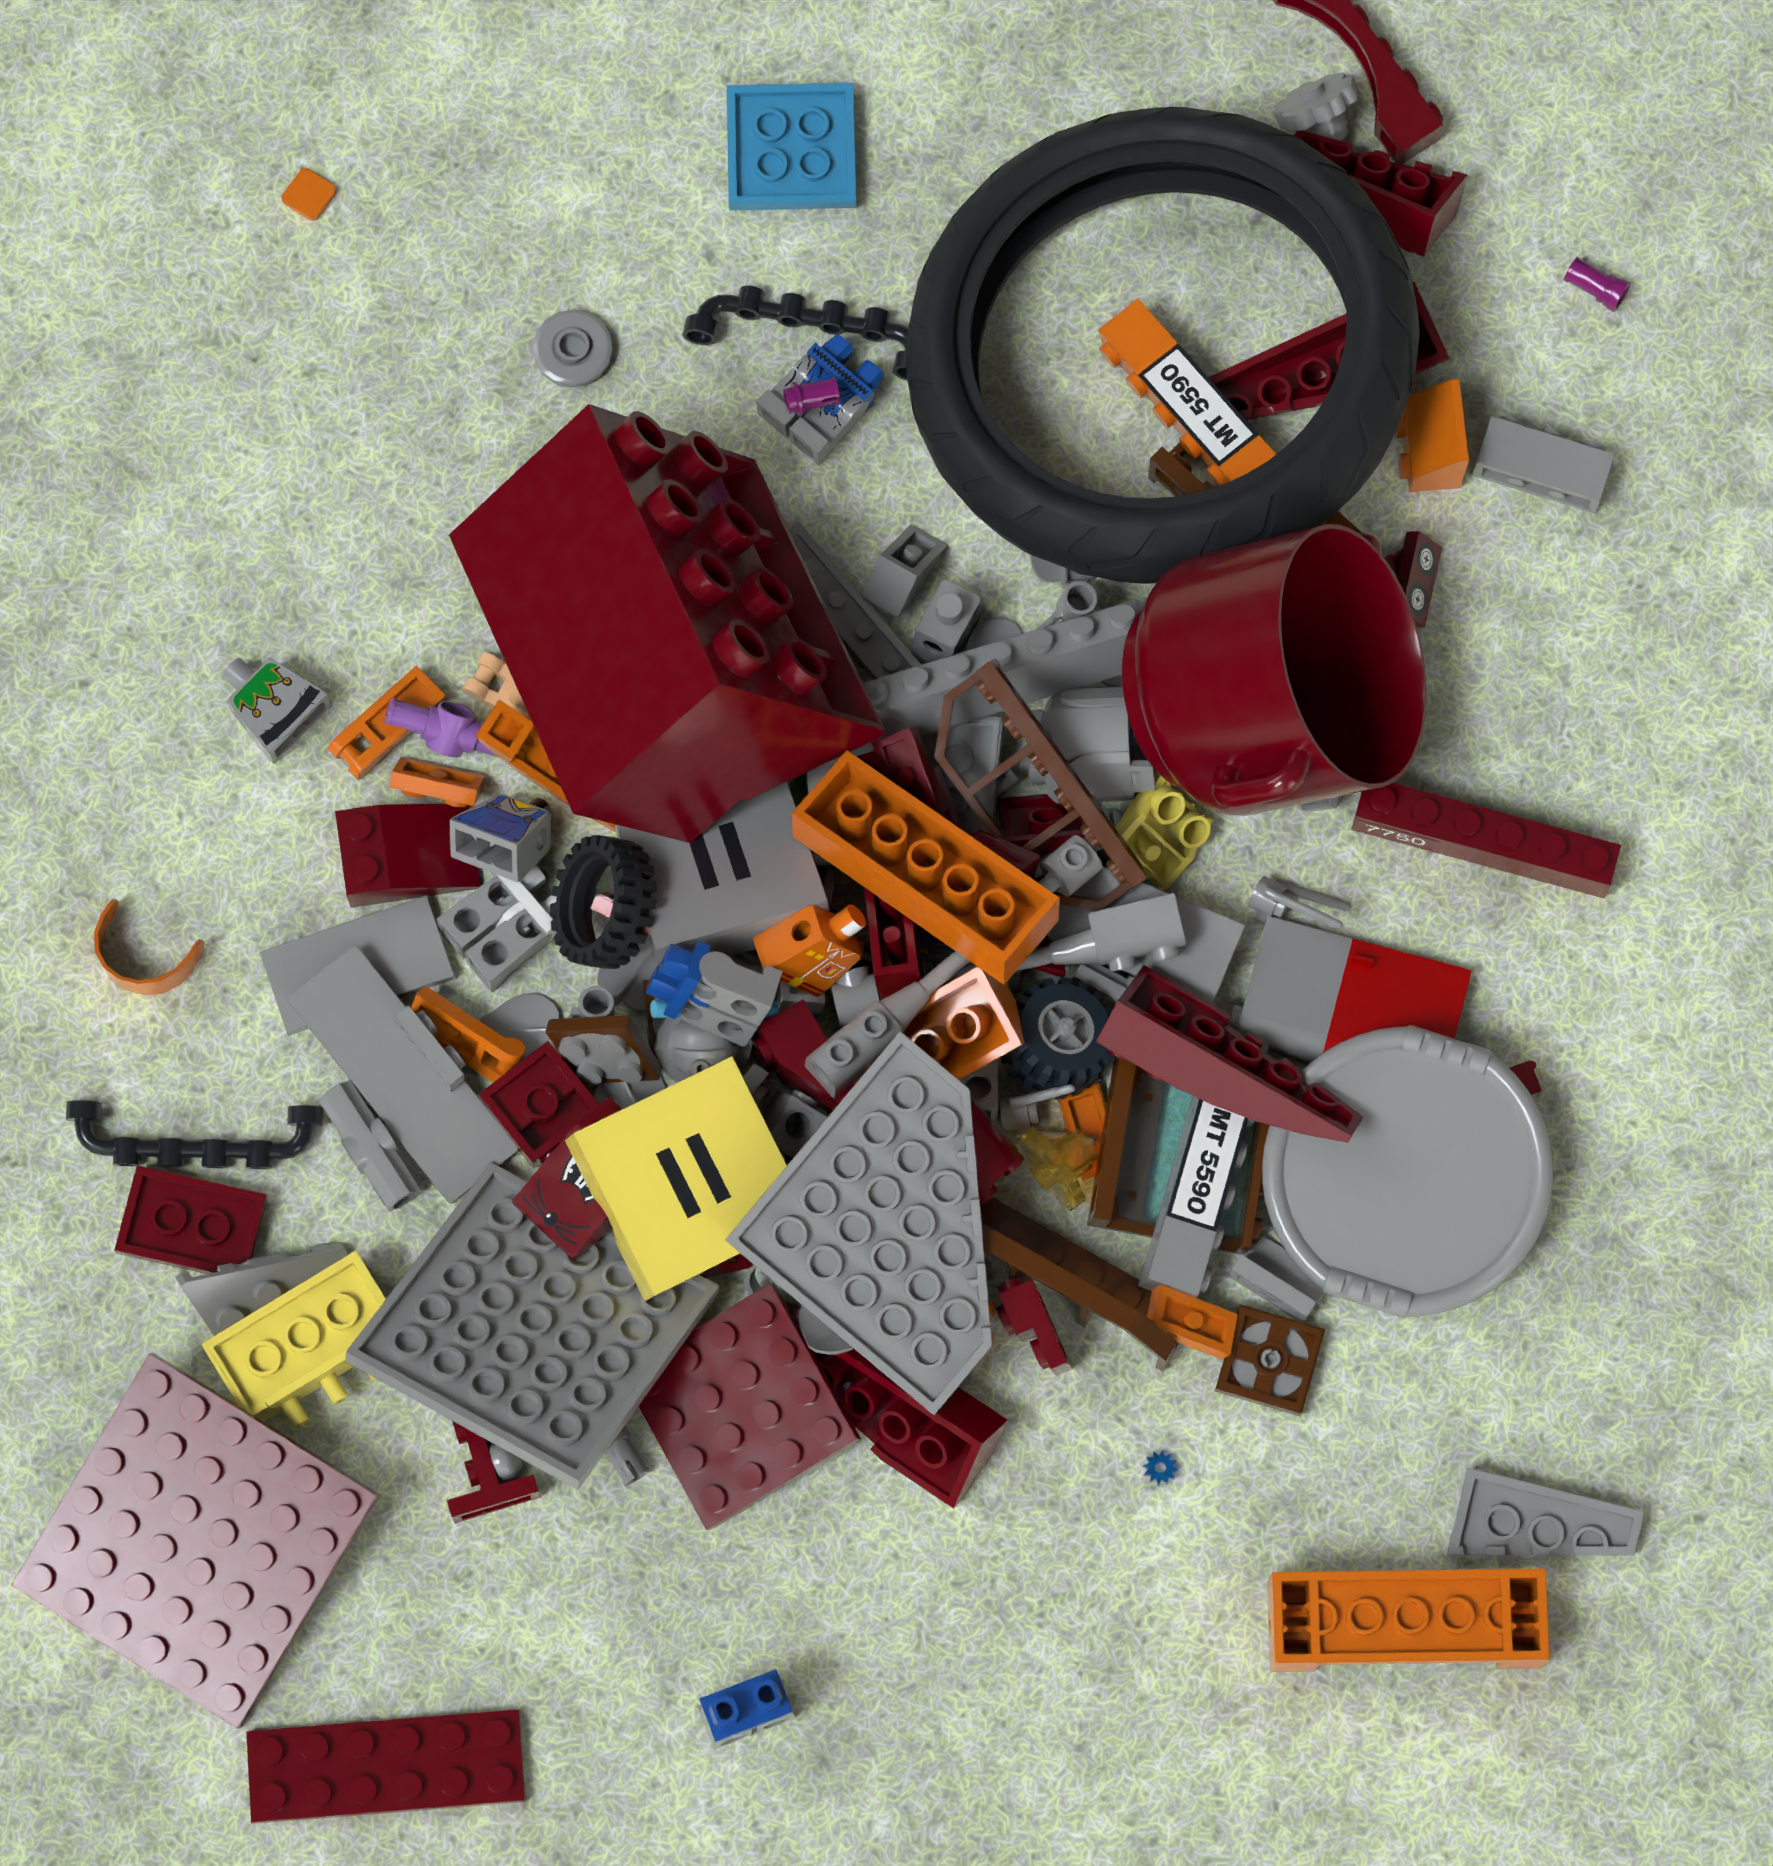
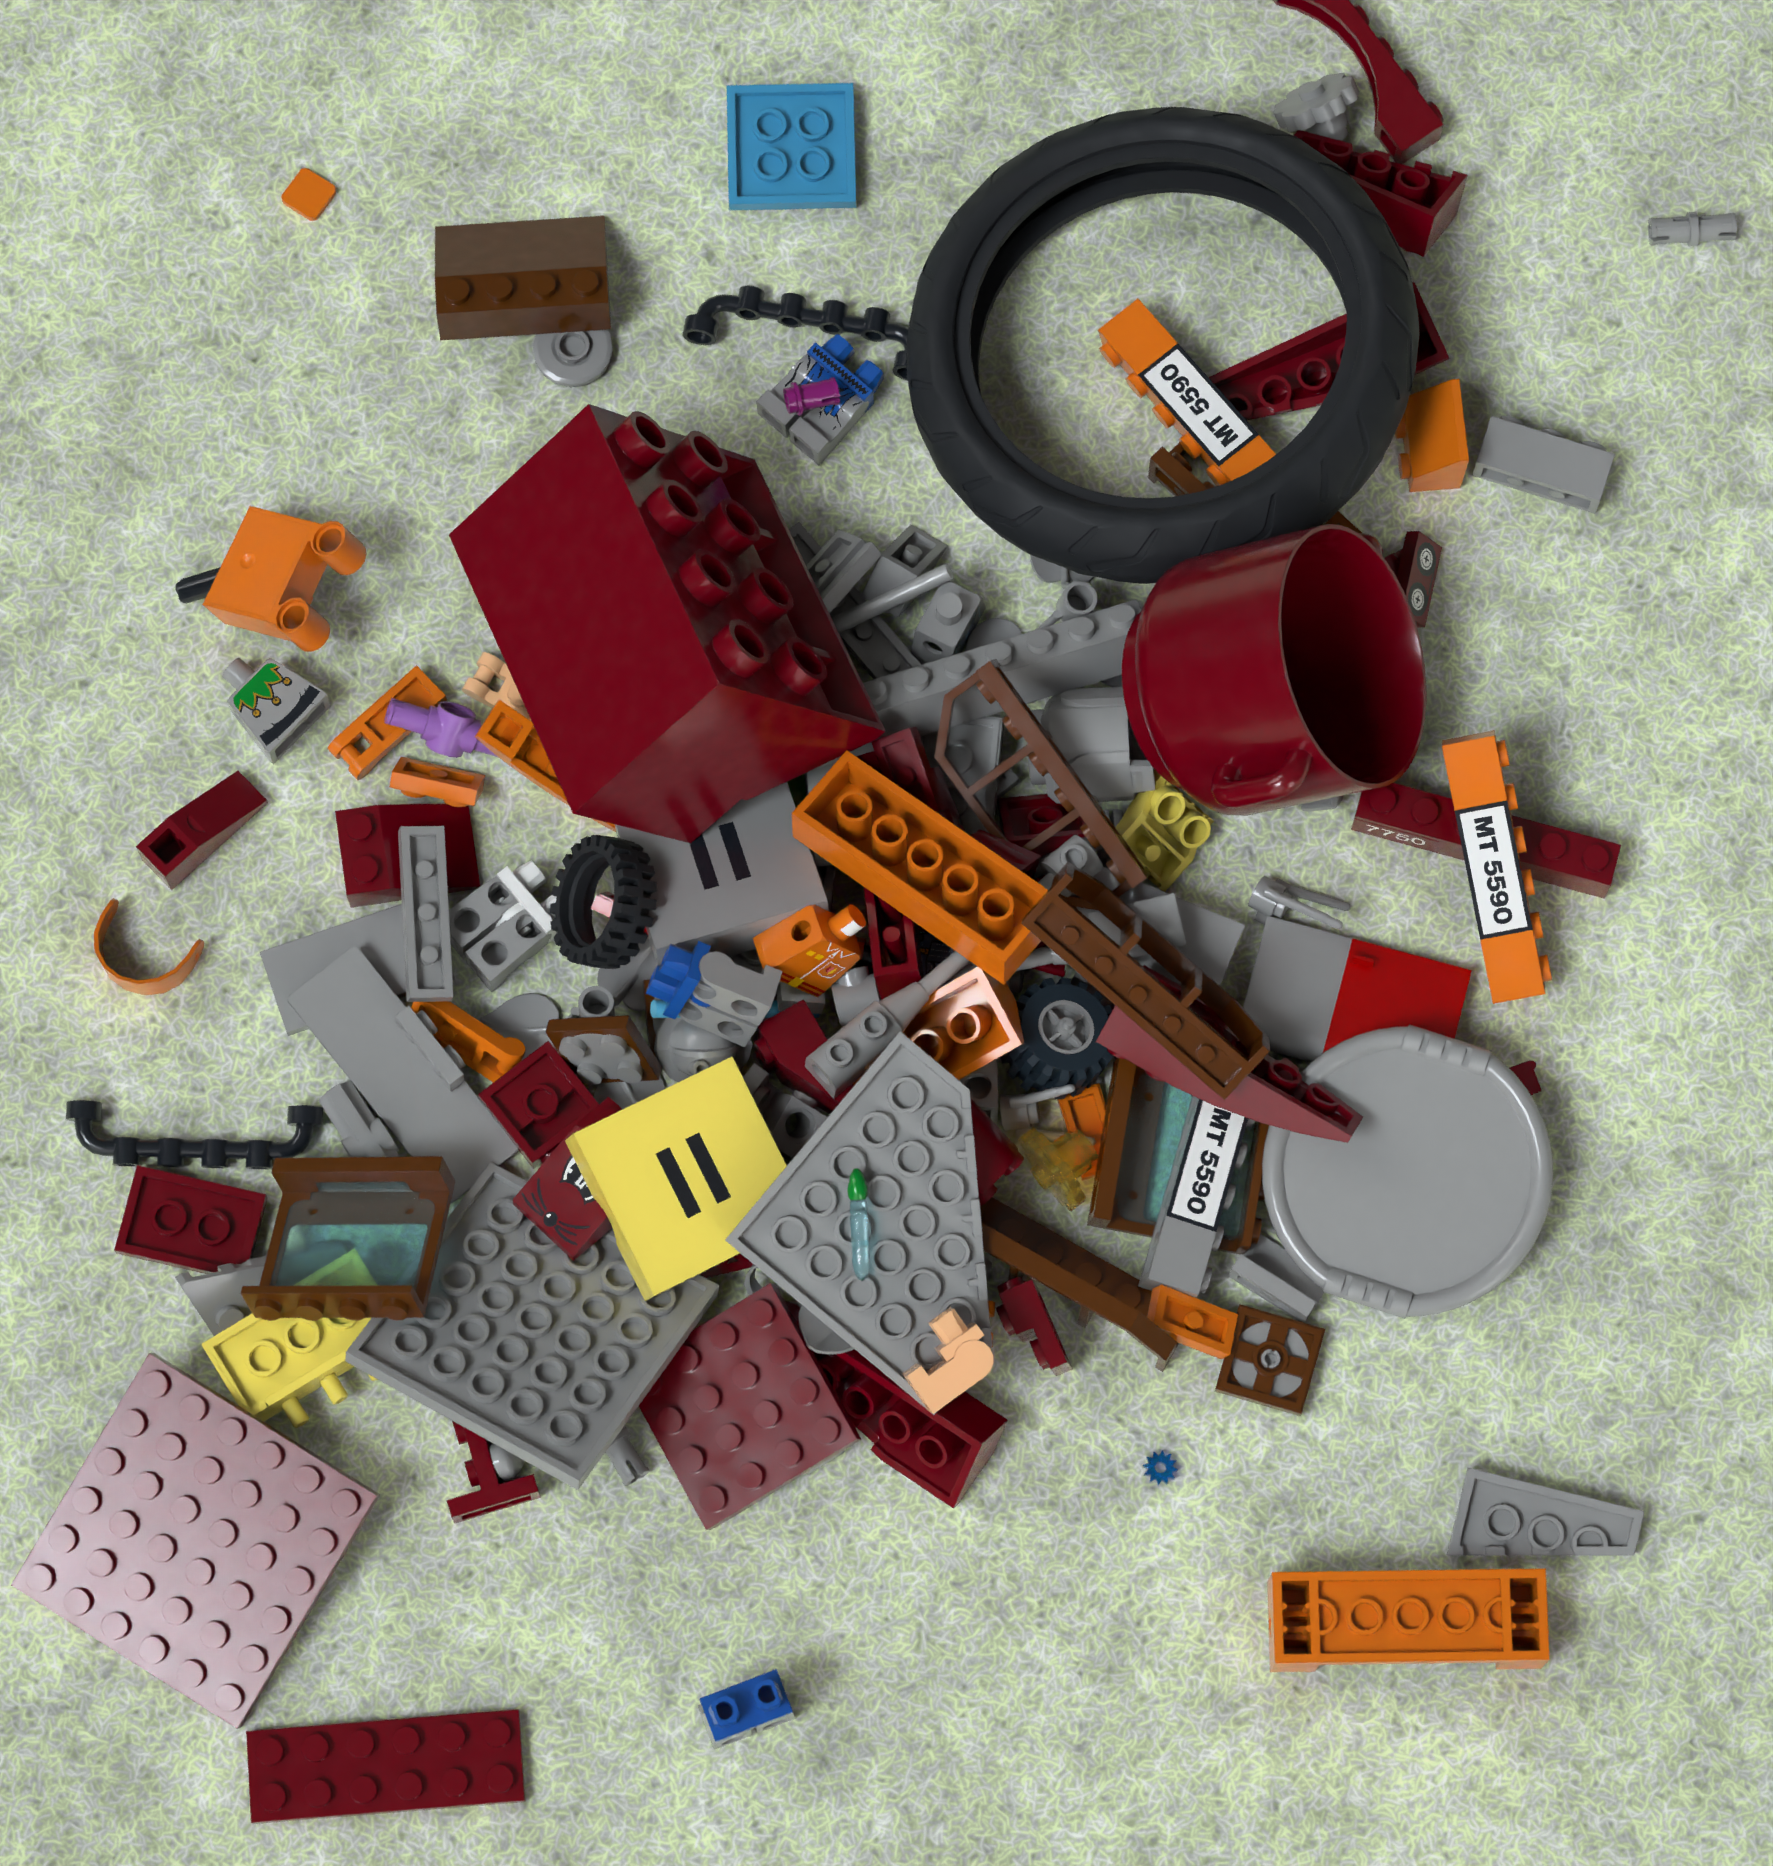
(200, 828): none -> dark red slope
(273, 576): none -> orange piece
(353, 1238): none -> panel
(425, 913): none -> light grey plate
(502, 835): light grey torso -> none
(521, 278): none -> reddish brown slope
(841, 566): none -> light grey plate
(857, 1193): none -> clear light blue piece
(893, 598): none -> light grey bar
(962, 1364): none -> light nougat hips
(1138, 991): none -> reddish brown plate
(1494, 866): none -> brick
(1606, 288): magenta pin -> none
(1692, 229): none -> light grey pin

